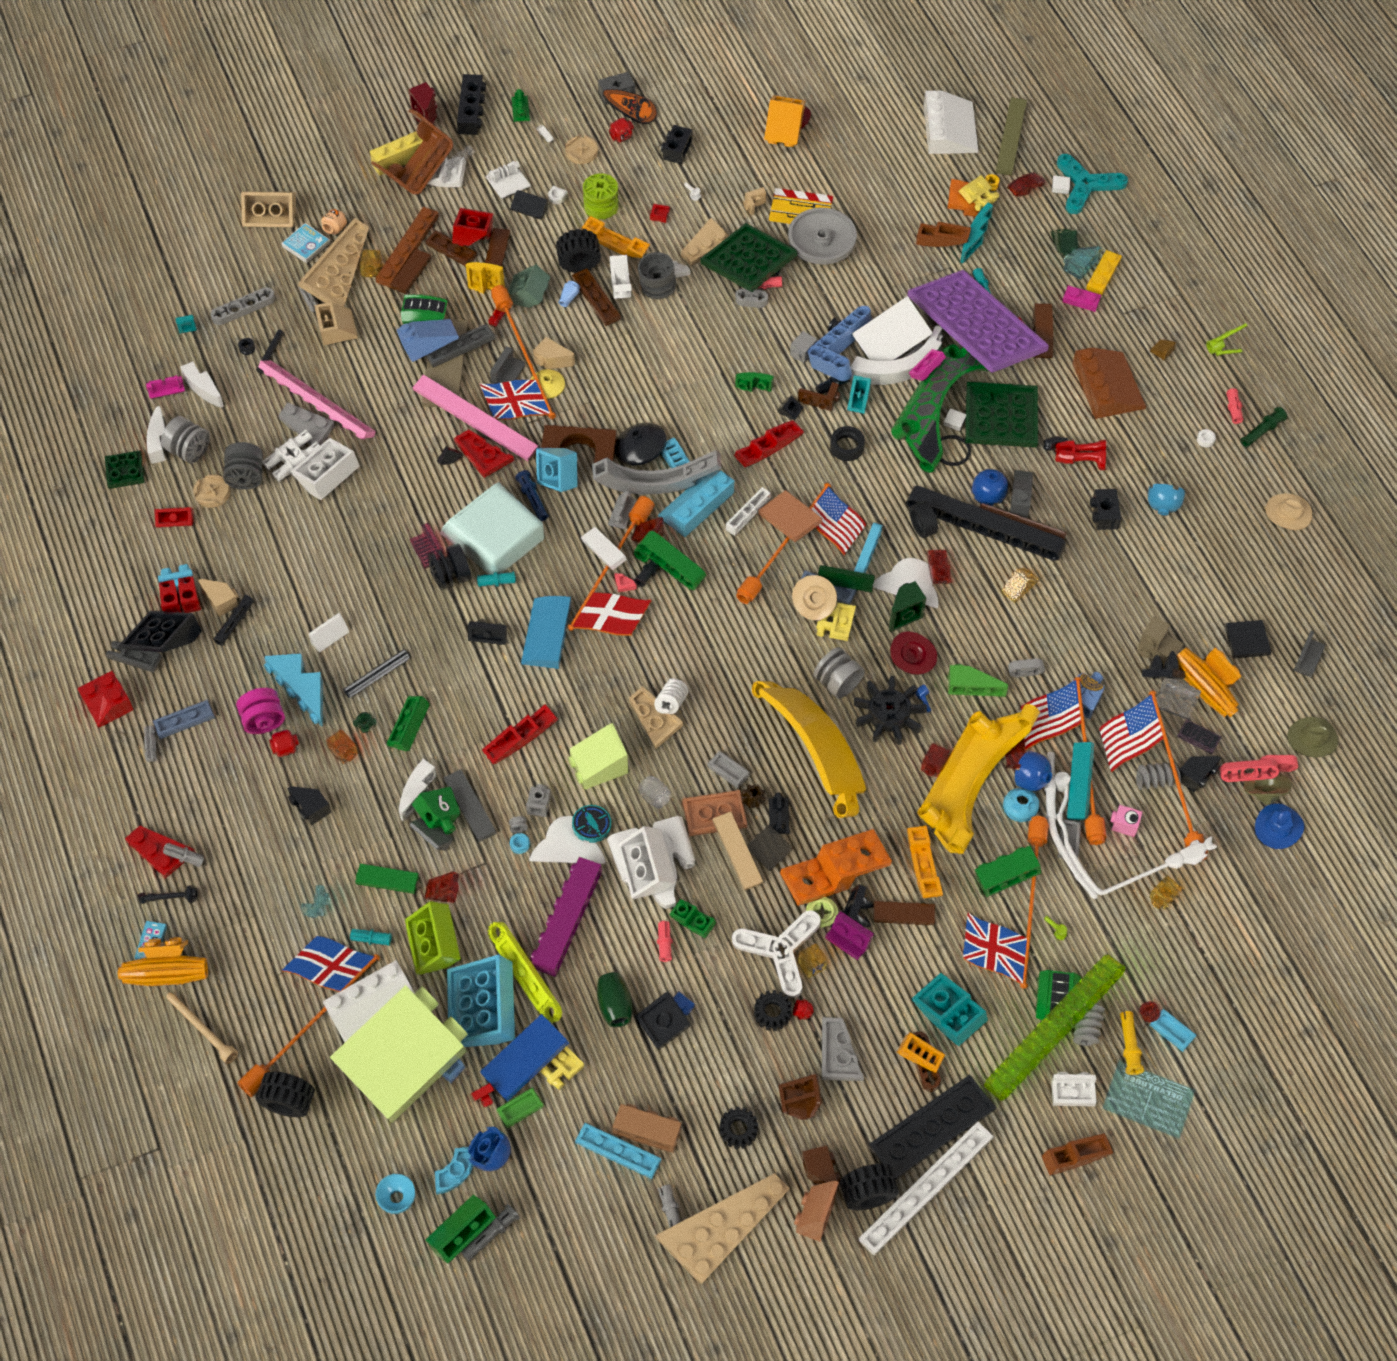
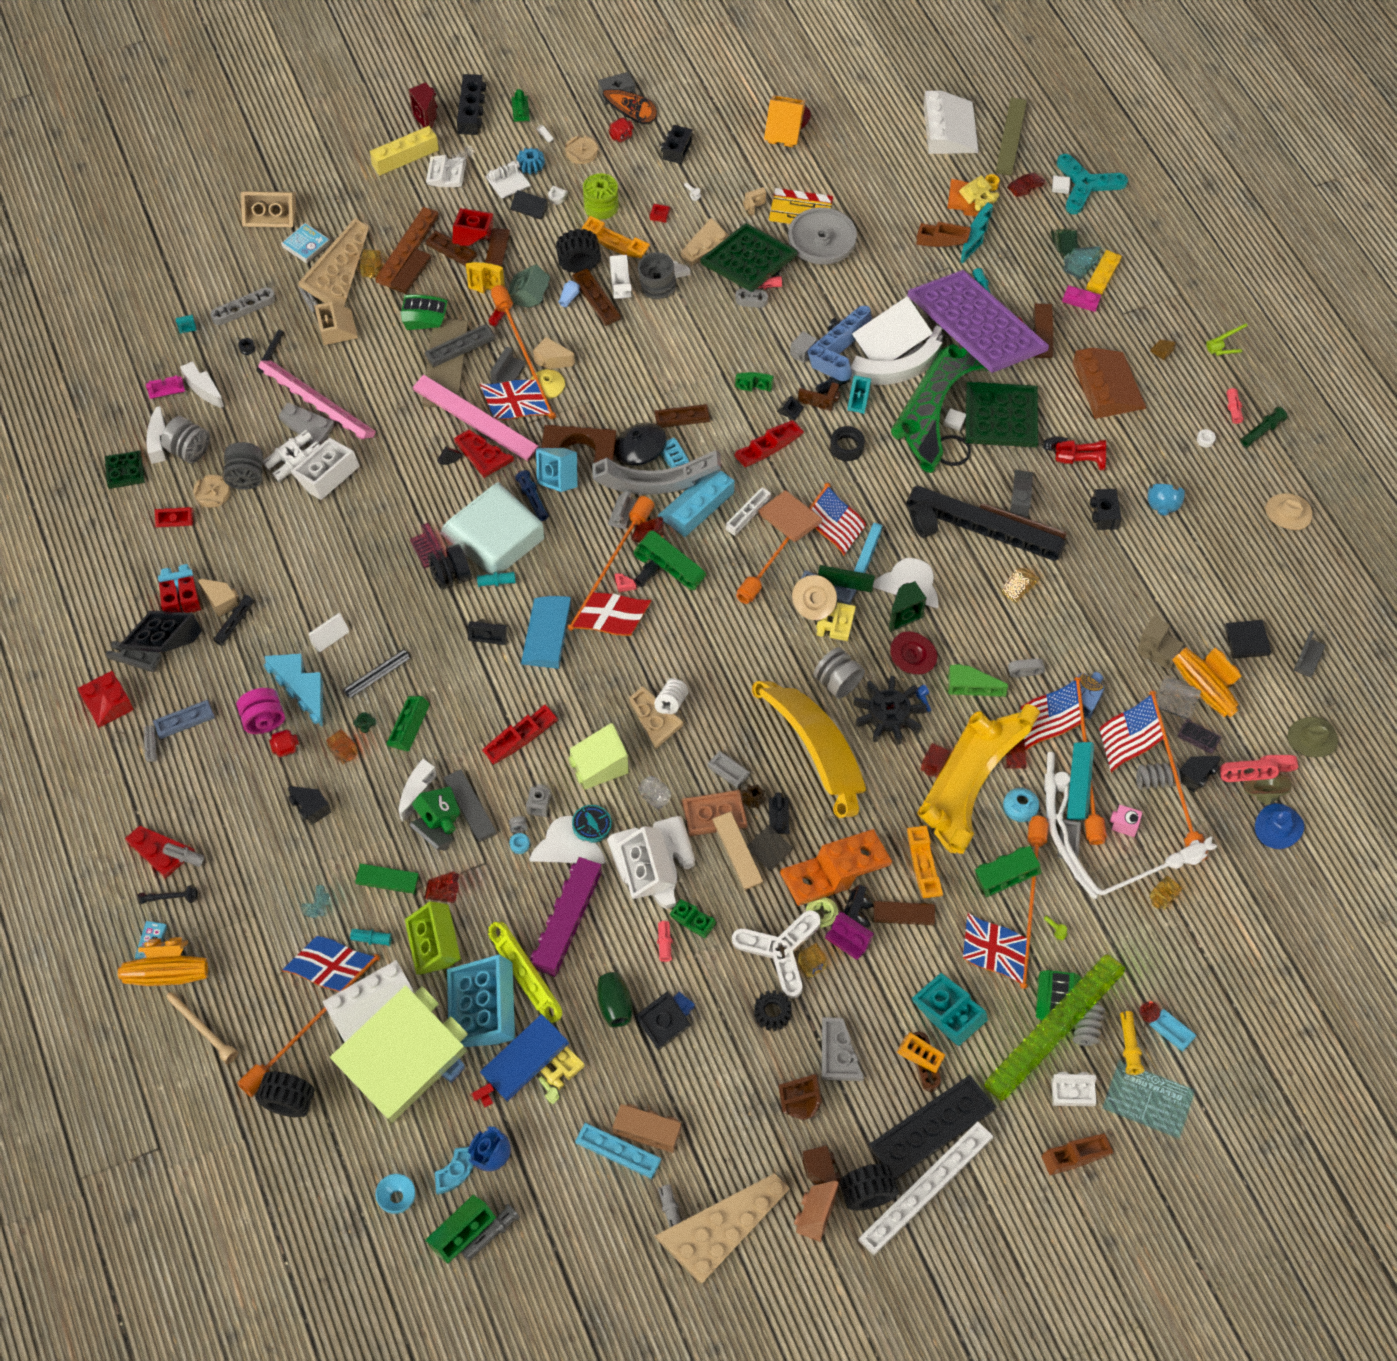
(334, 222): light nougat head -> none
(424, 161): dark orange windscreen -> none
(426, 336): medium blue slope -> none
(519, 1107): bright green tile -> none
(530, 160): none -> dark azure gear
(552, 1094): none -> yellowish green hand
(603, 548): white tile -> none
(682, 416): none -> reddish brown tile
(738, 1115): black tyre -> none
(803, 1009): red plate -> none
(927, 364): dark pink plate -> none
(939, 567): clear red slope -> none
(990, 487): blue cylinder -> none
(1033, 772): blue cylinder -> none
(1170, 669): black tile -> none

